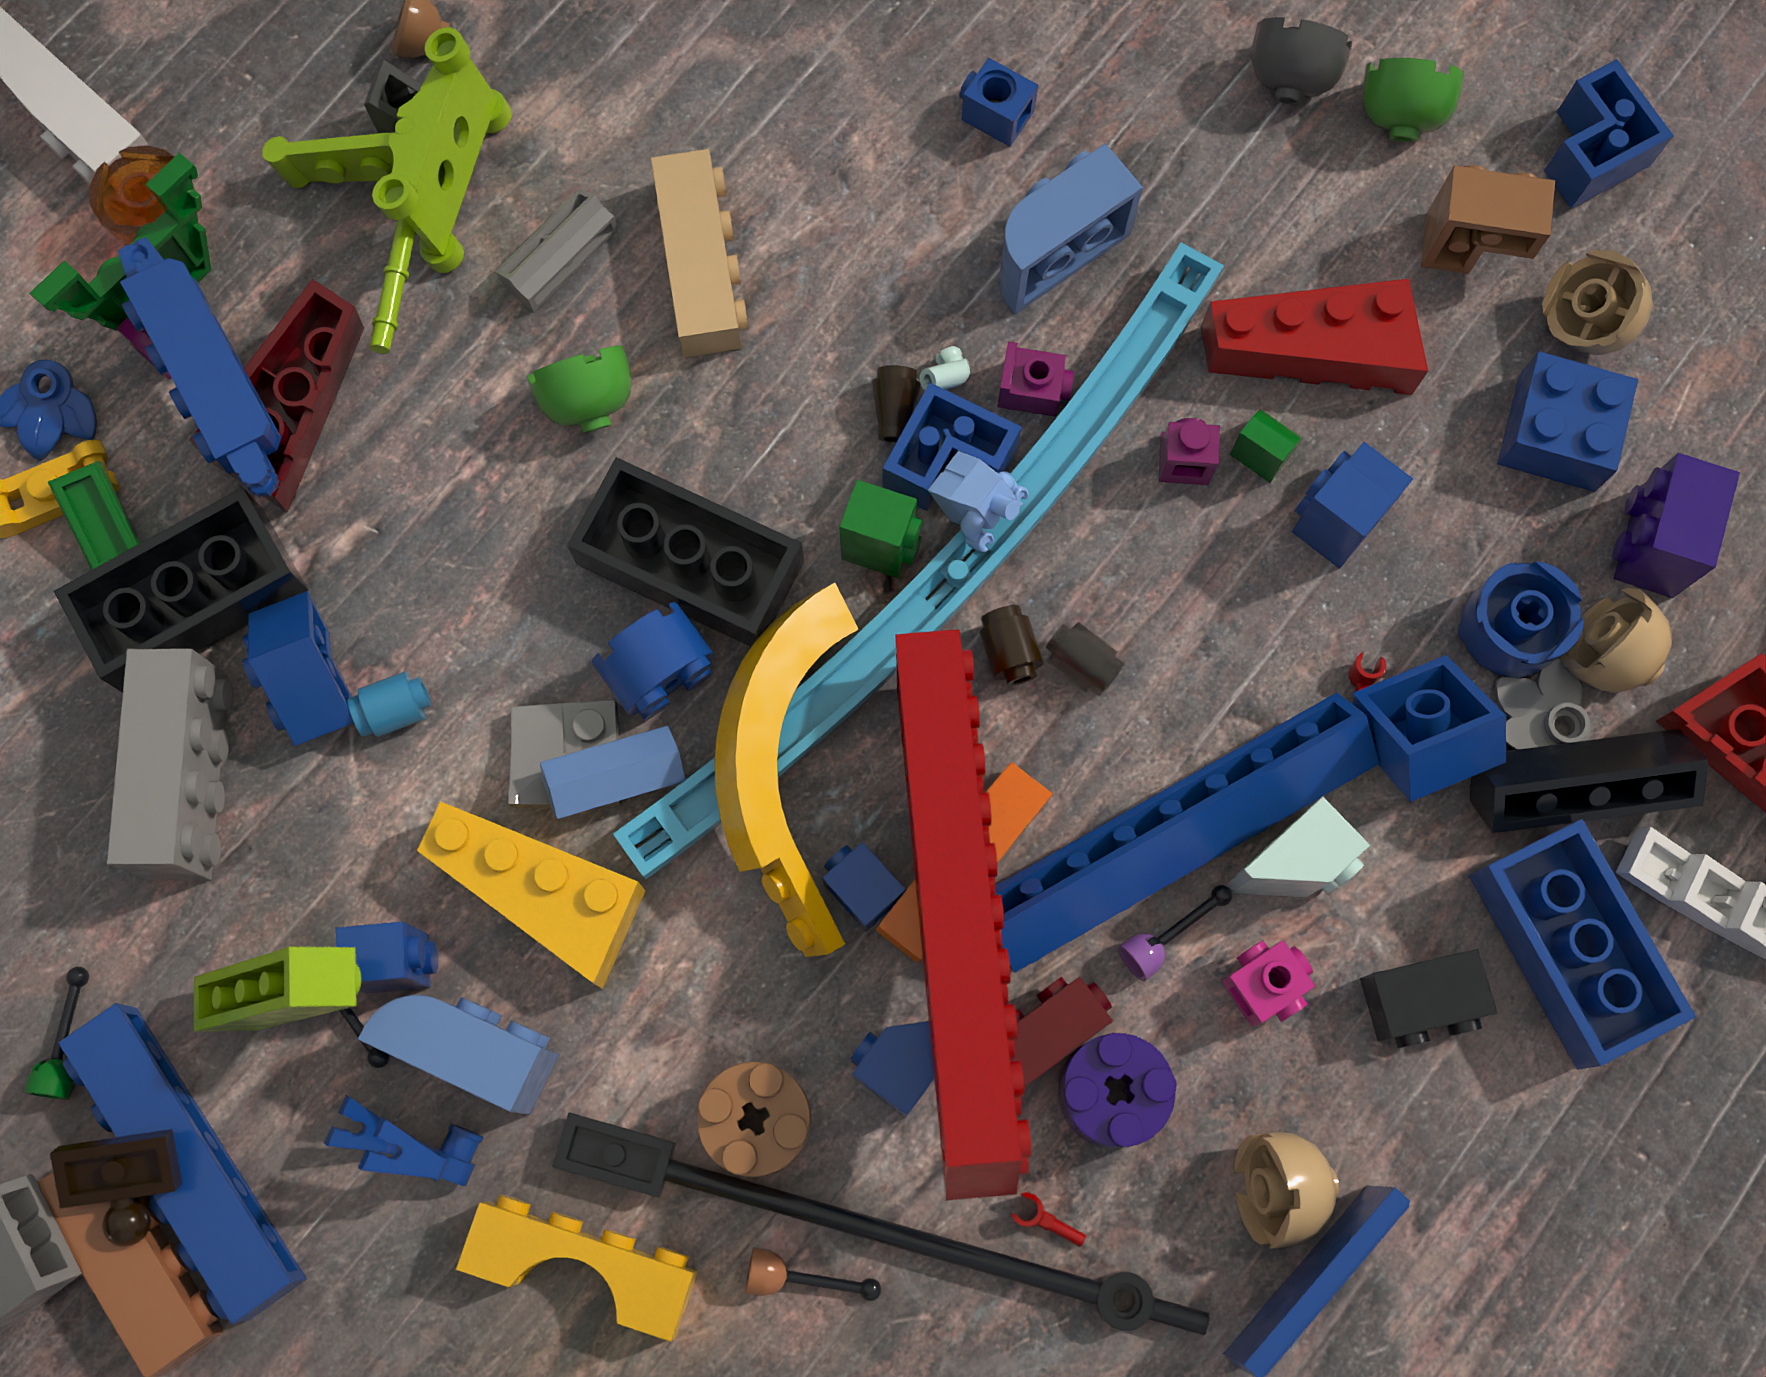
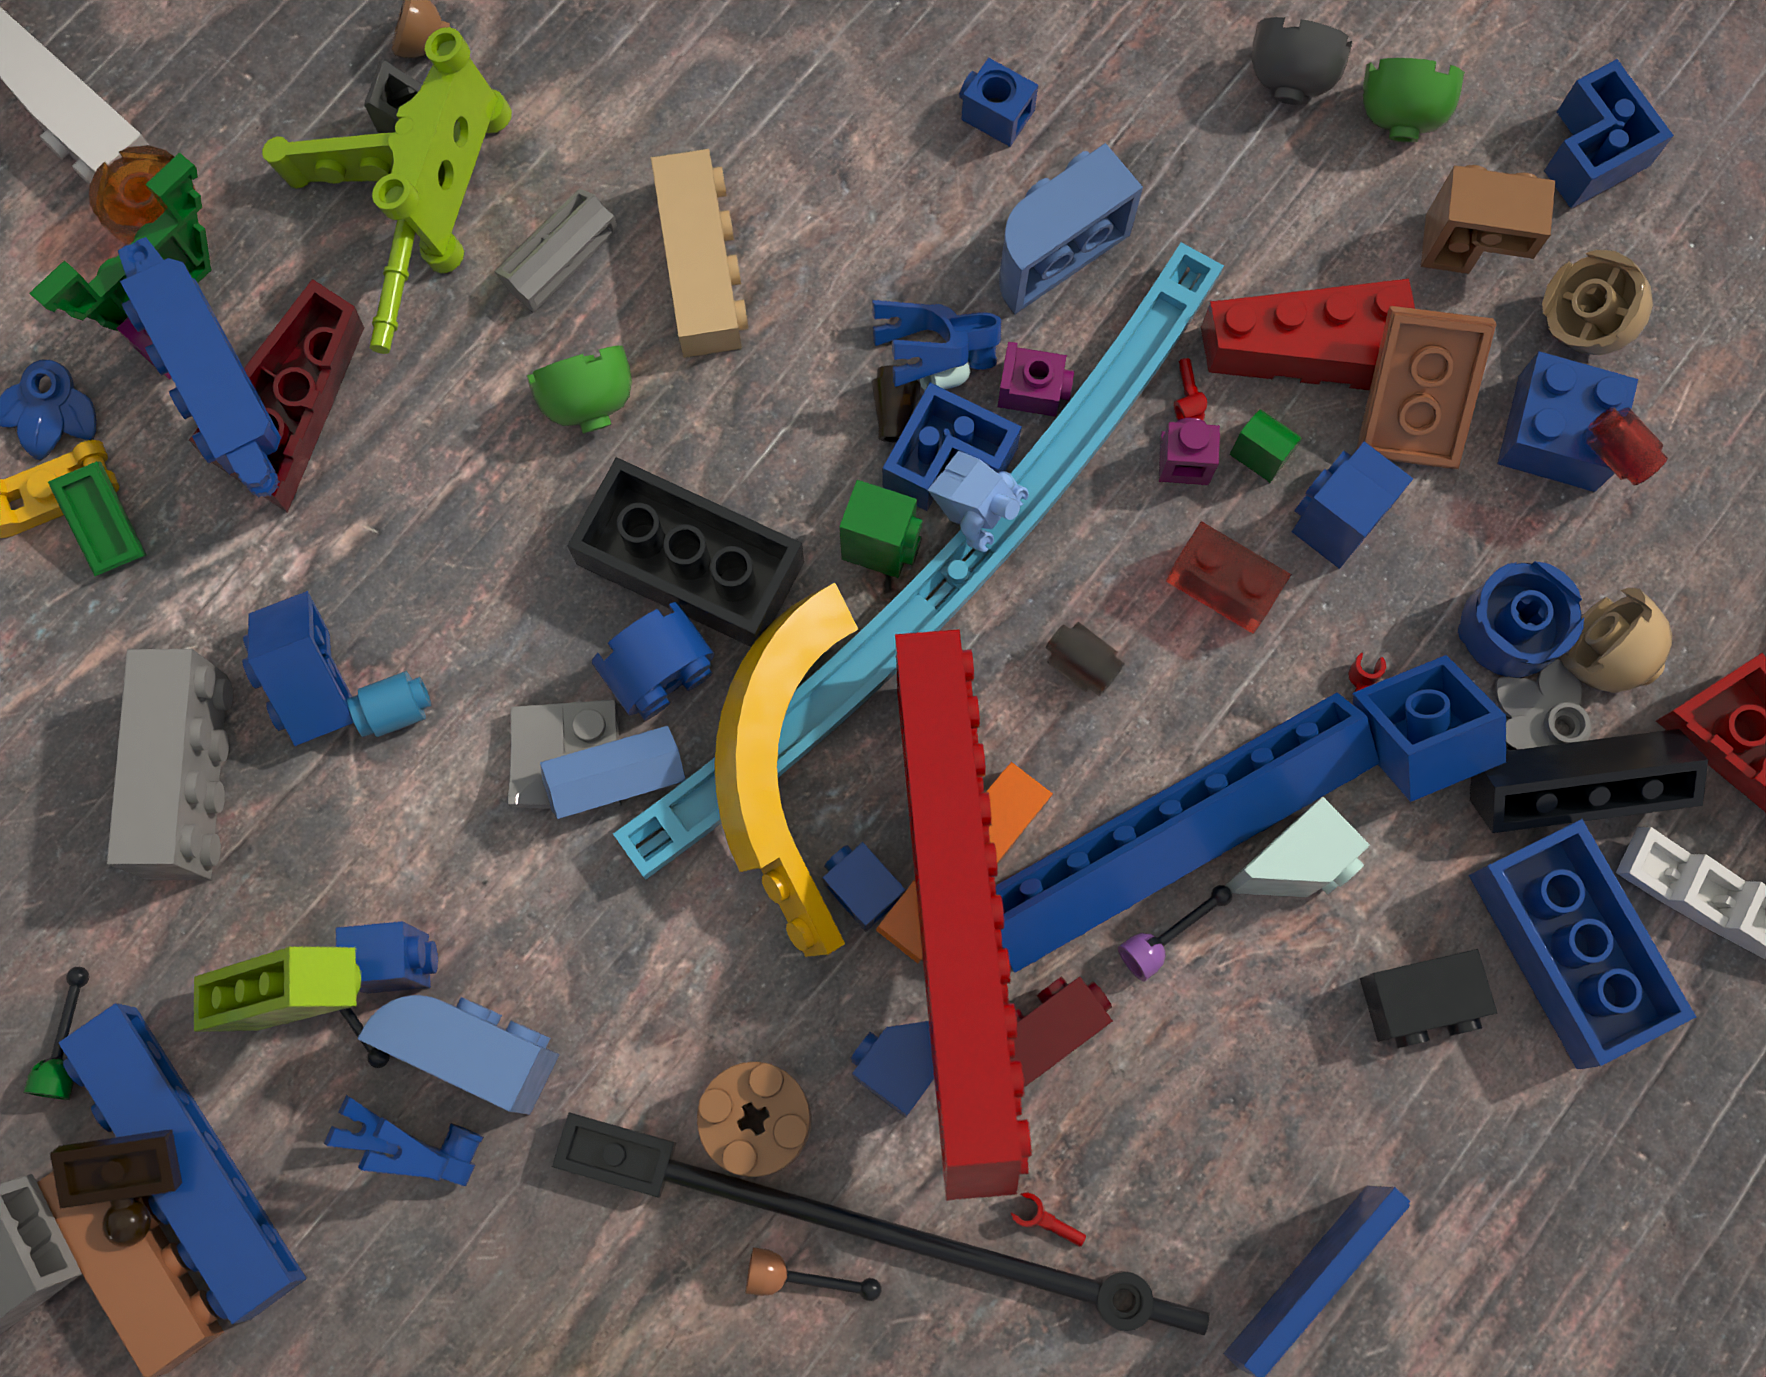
(181, 586): black brick -> none
(546, 892): yellow wedge -> none
(646, 1287): yellow arch -> none
(967, 338): none -> blue piece
(1010, 645): dark brown brick -> none
(1148, 1090): dark purple brick -> none
(1195, 402): none -> red hand
(1227, 577): none -> clear red brick
(1254, 992): dark pink brick -> none
(1286, 1187): tan cylinder -> none
(1426, 385): none -> nougat tile
(1626, 445): none -> clear red brick
(1675, 525): dark purple brick -> none

